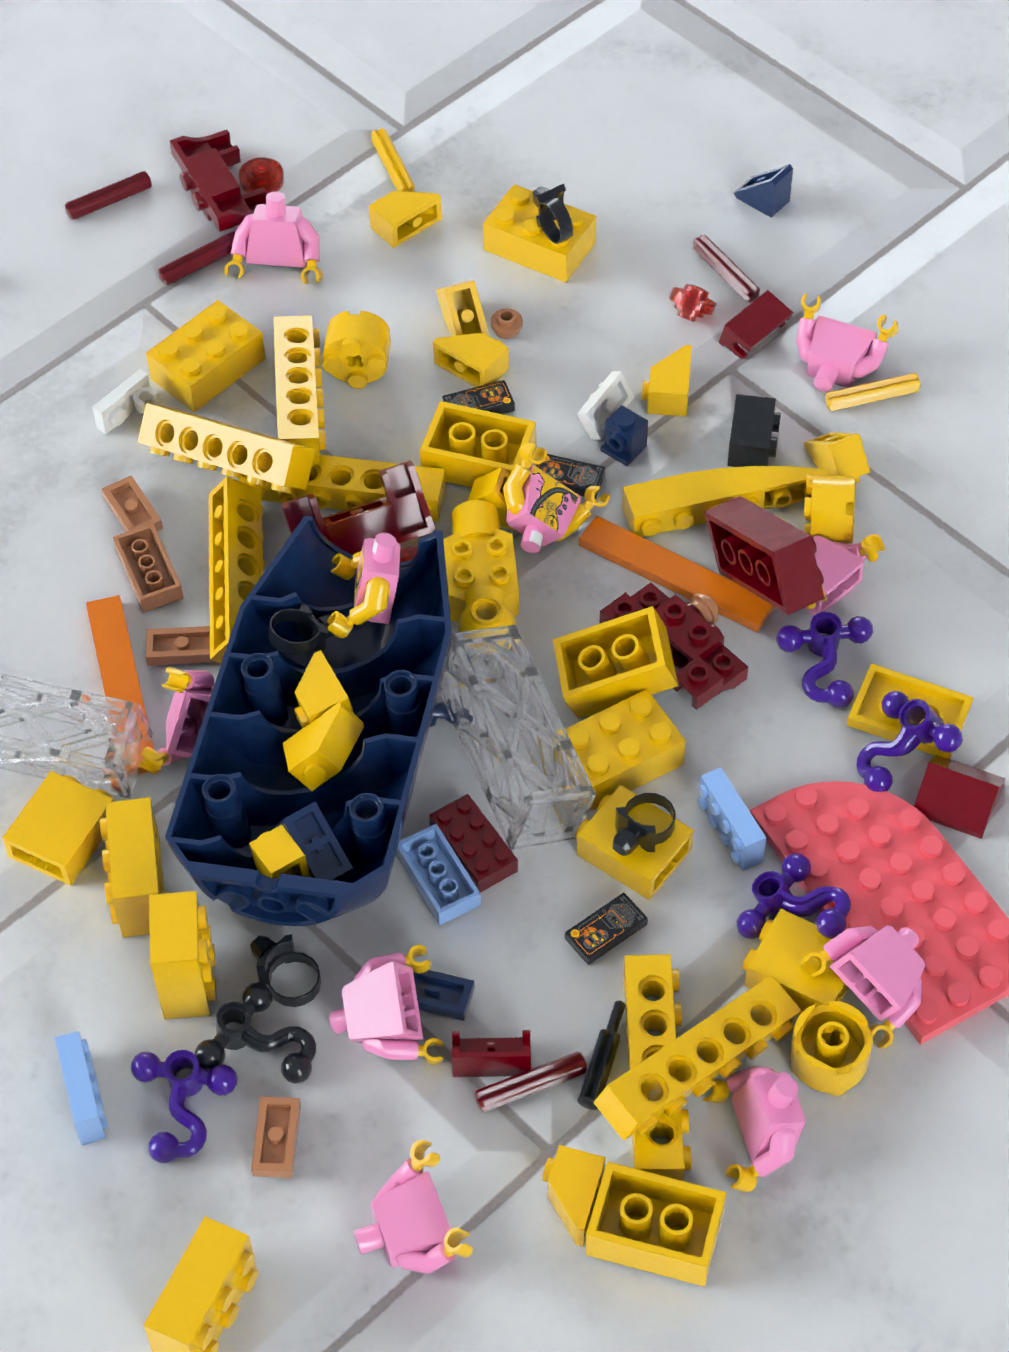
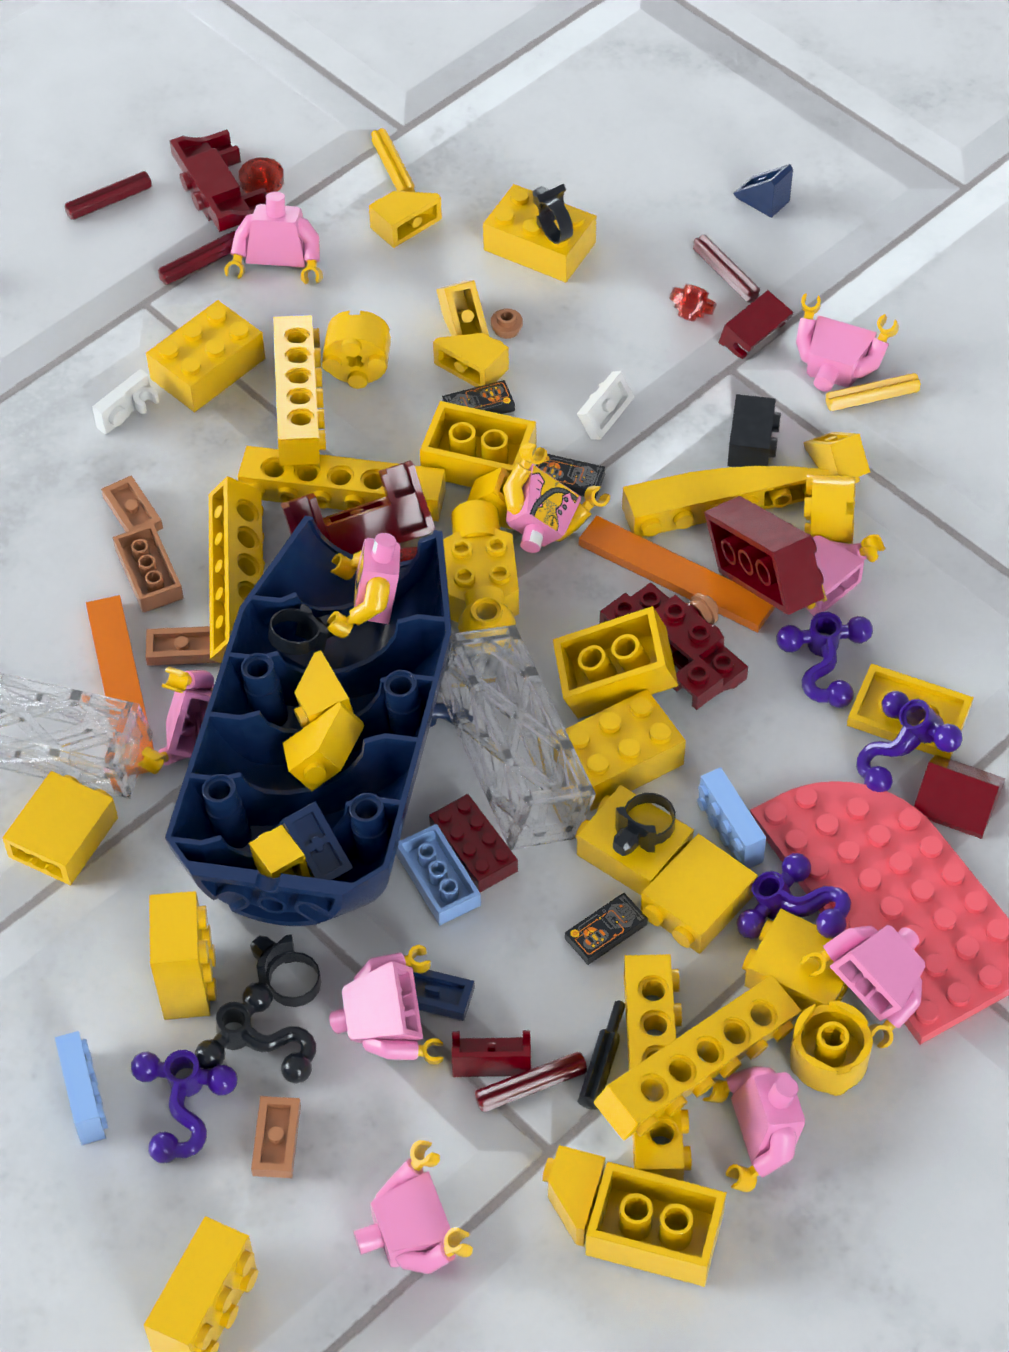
(131, 863): yellow brick -> none
(226, 446): yellow brick -> none
(625, 435): dark blue brick -> none
(669, 384): yellow slope -> none
(698, 894): none -> yellow brick

